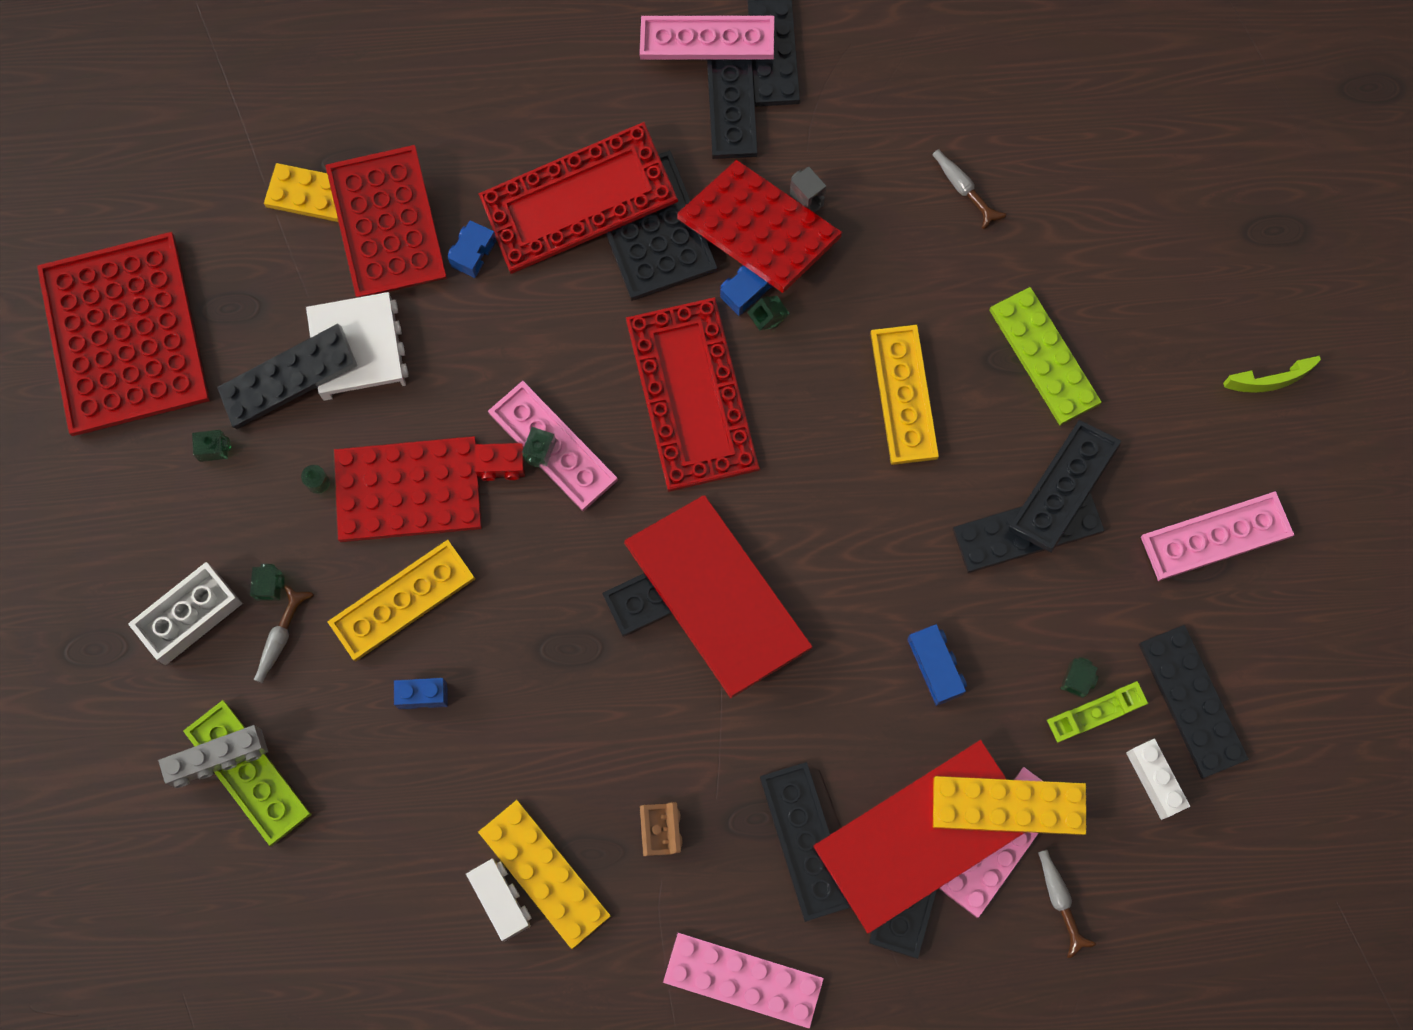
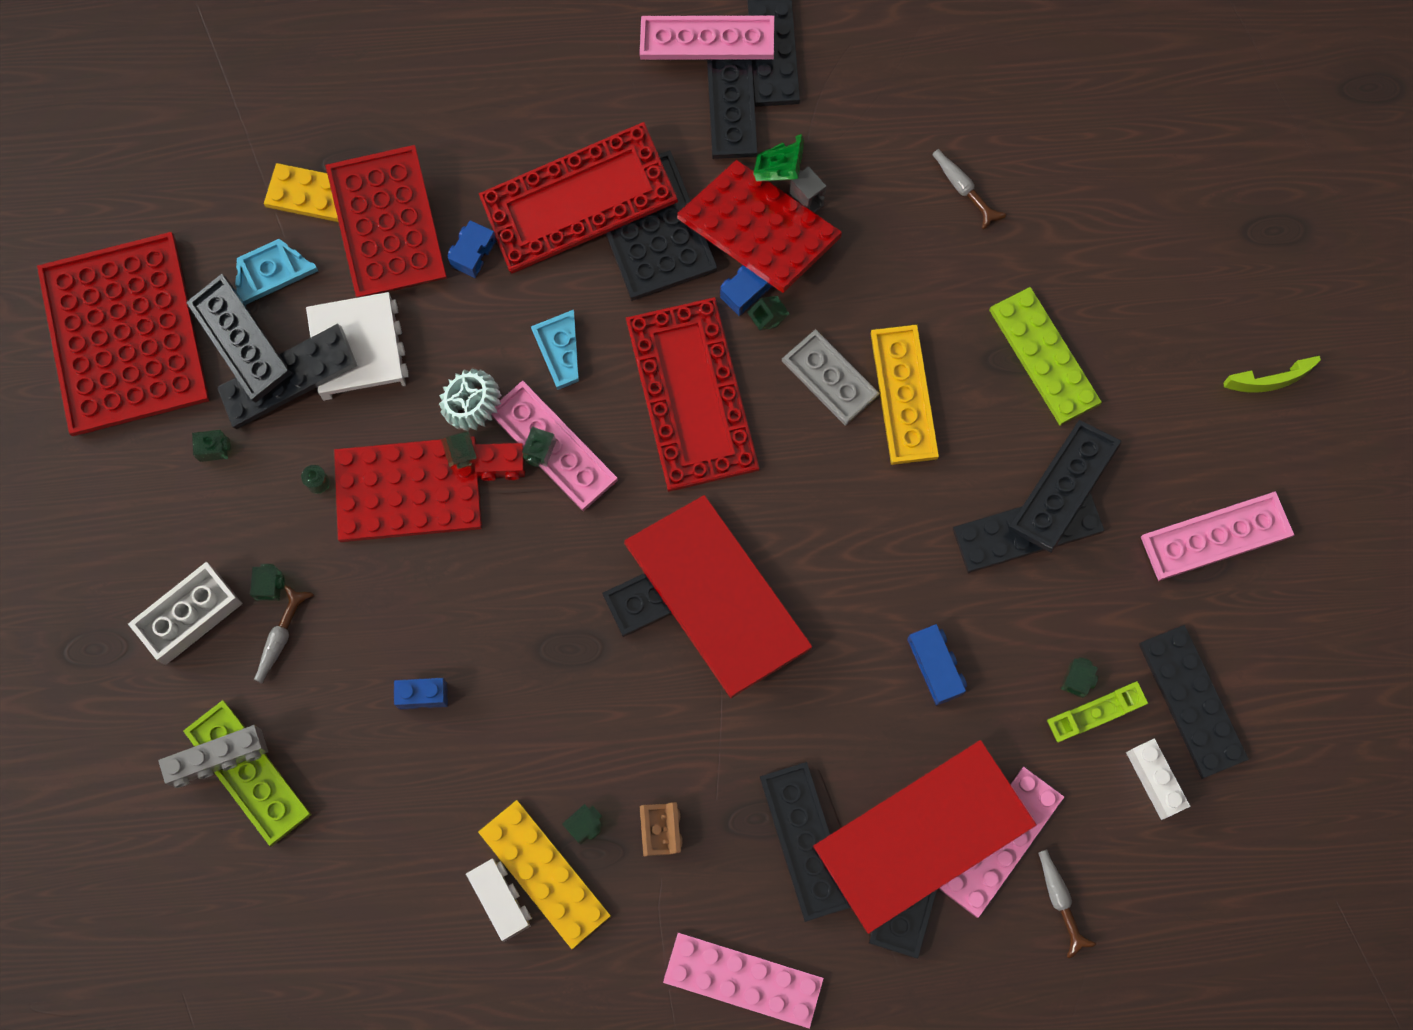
(239, 338): none -> plate
(269, 270): none -> medium azure wing
(401, 600): yellow plate -> none
(459, 450): none -> brick
(476, 403): none -> light aqua gear
(559, 348): none -> medium azure wing
(584, 824): none -> clear green brick
(780, 162): none -> green wing
(830, 377): none -> light grey tile
(1009, 805): yellow plate -> none

